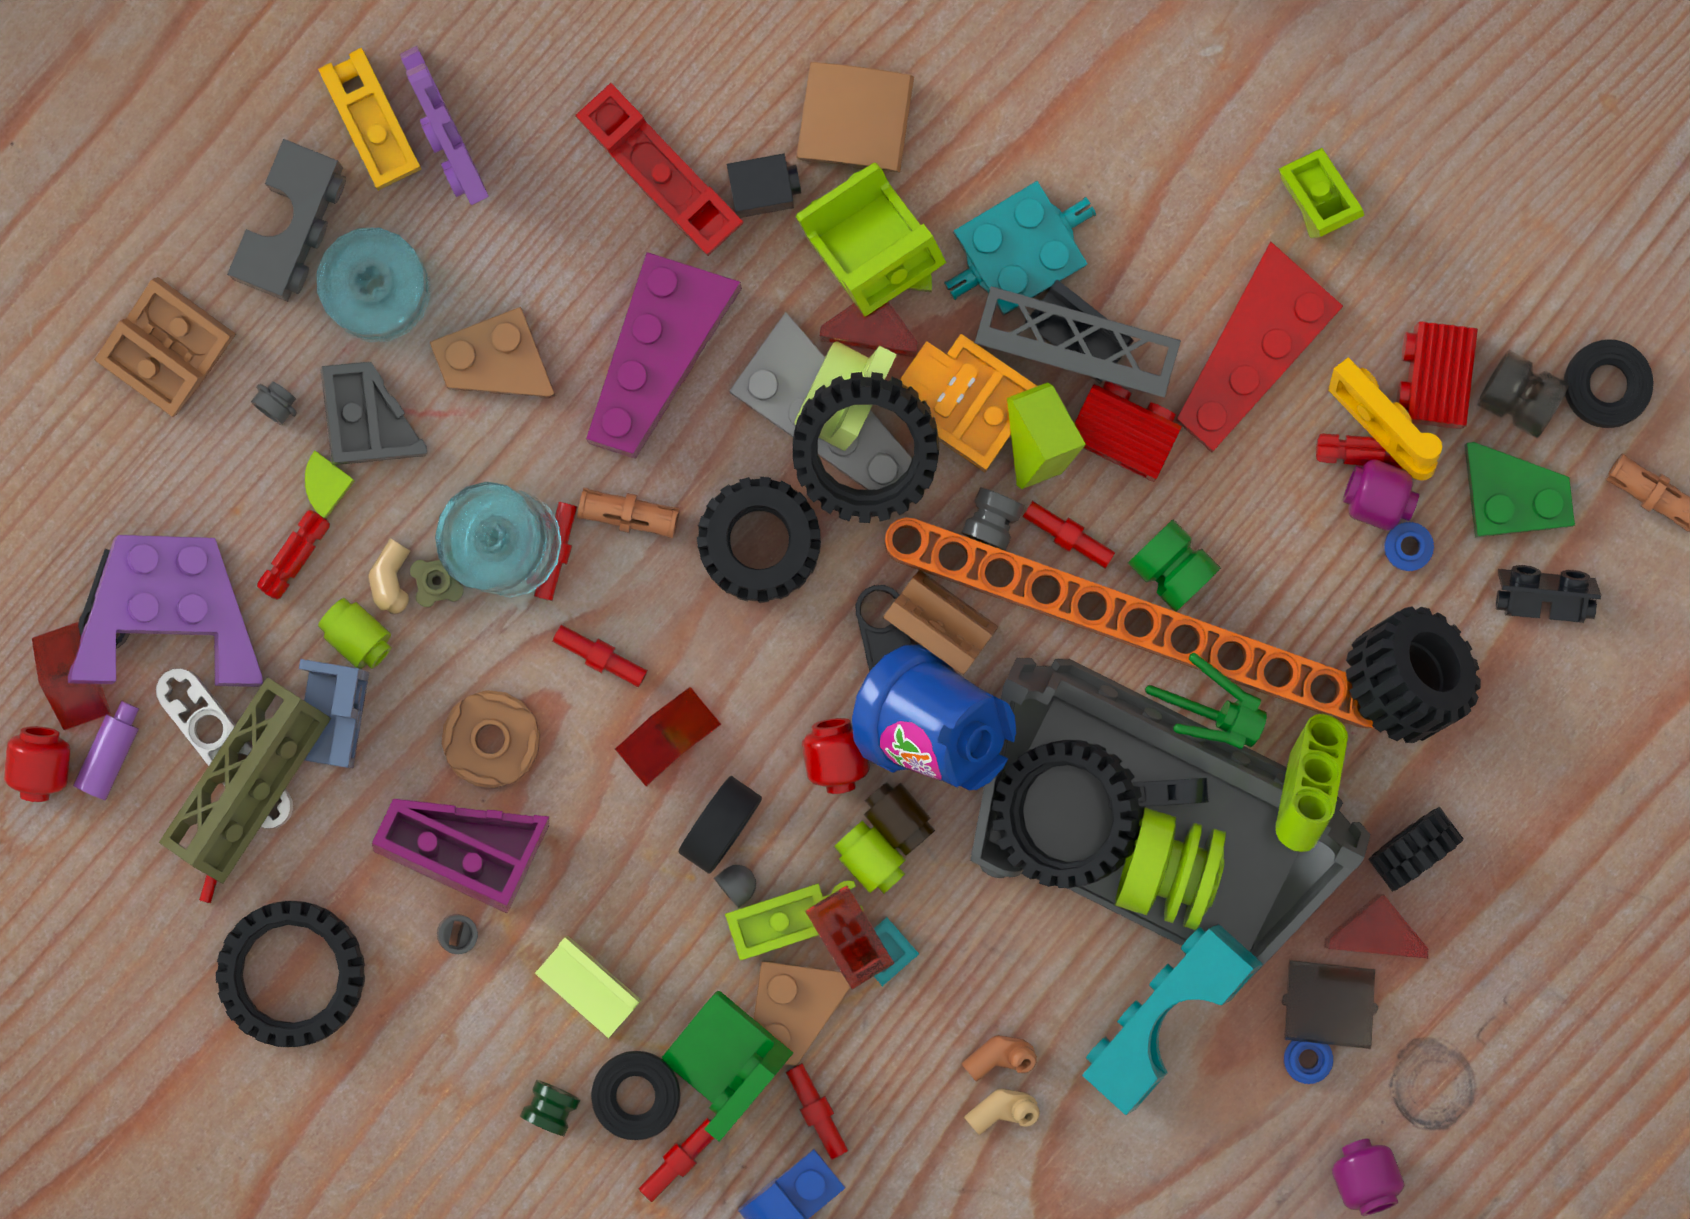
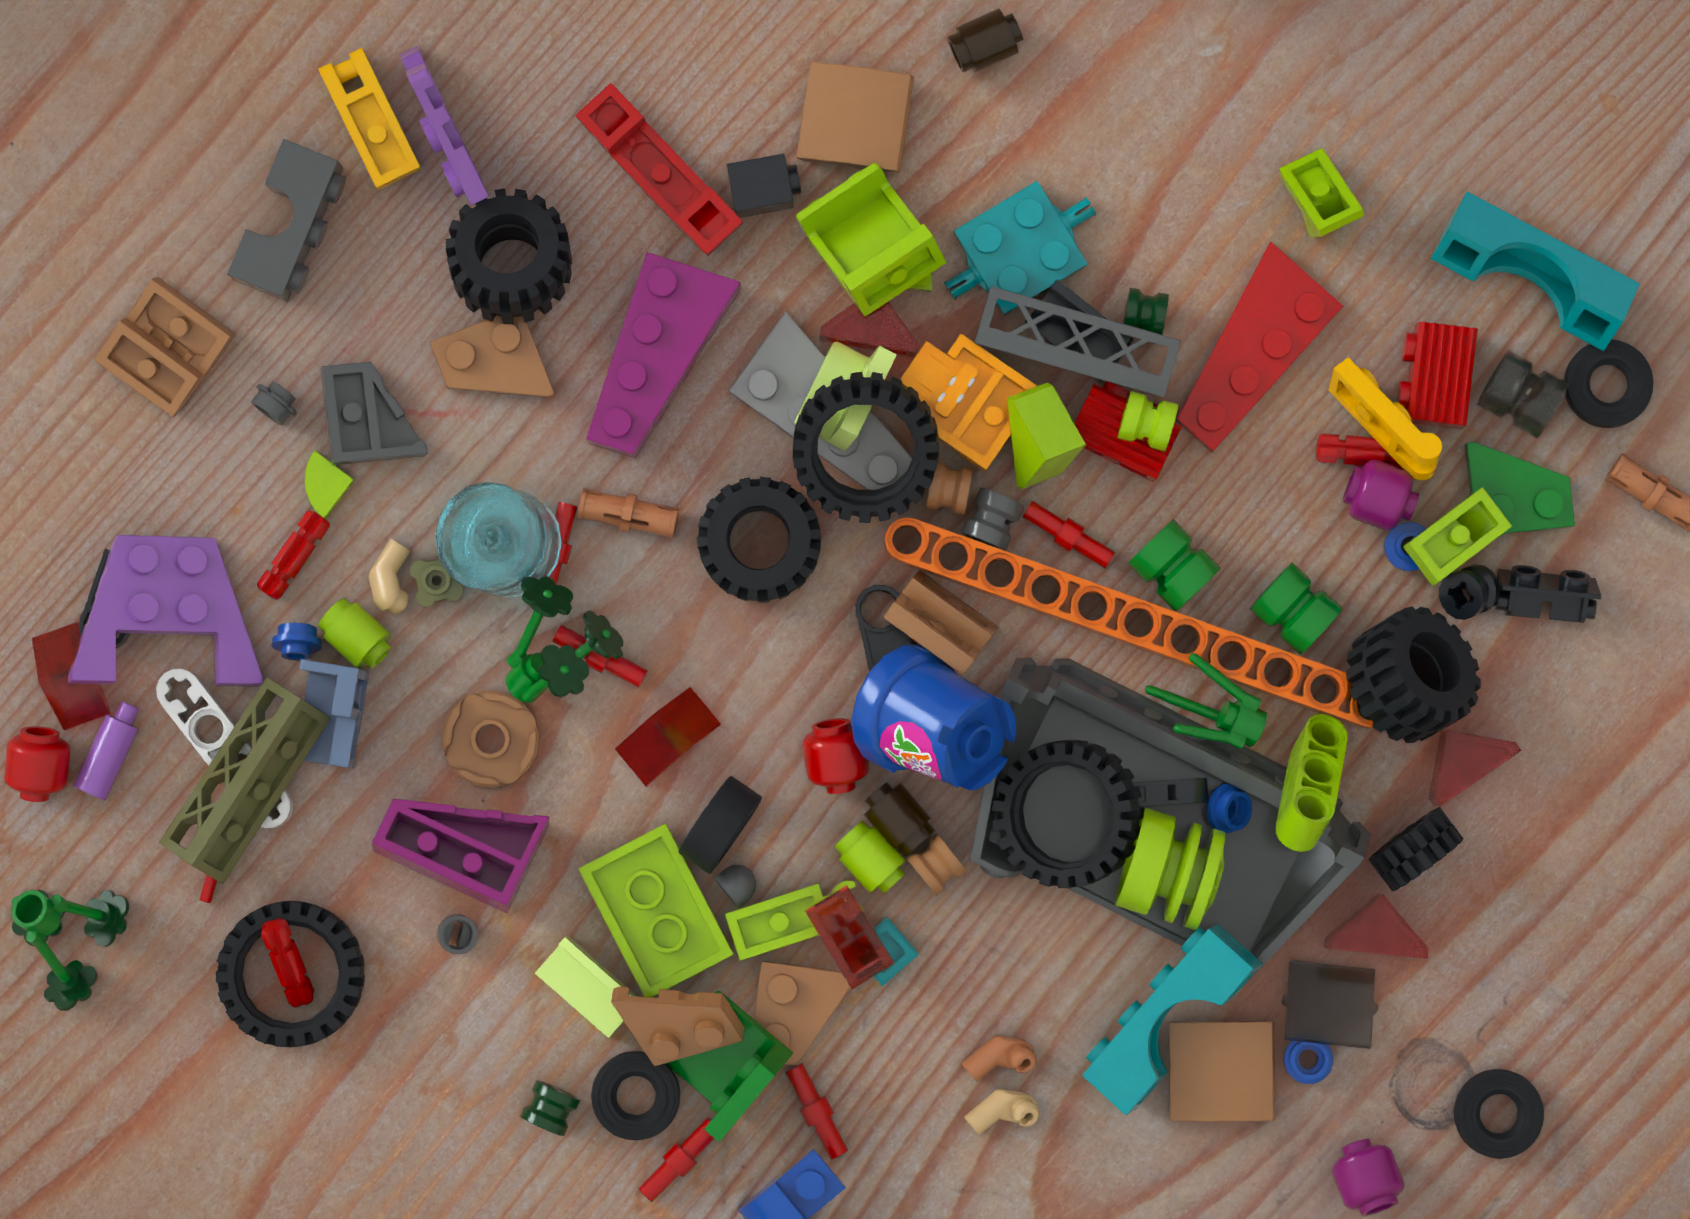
(40, 916): none -> plant
(287, 962): none -> red axle
(296, 641): none -> blue plate
(367, 256): clear light blue wheel -> none
(502, 220): none -> black tyre
(556, 668): none -> dark green plant
(656, 911): none -> lime plate
(678, 1022): none -> medium nougat wing
(936, 864): none -> medium nougat wheel
(949, 489): none -> medium nougat wheel
(985, 41): none -> dark brown brick
(1145, 420): none -> lime wheel
(1146, 311): none -> dark green wheel
(1222, 1071): none -> medium nougat slope
(1229, 808): none -> blue plate
(1296, 608): none -> green wheel
(1457, 536): none -> lime slope
(1465, 760): none -> clear red slope
(1481, 586): none -> black wheel
(1528, 1122): none -> black tyre
(1585, 292): none -> teal arch

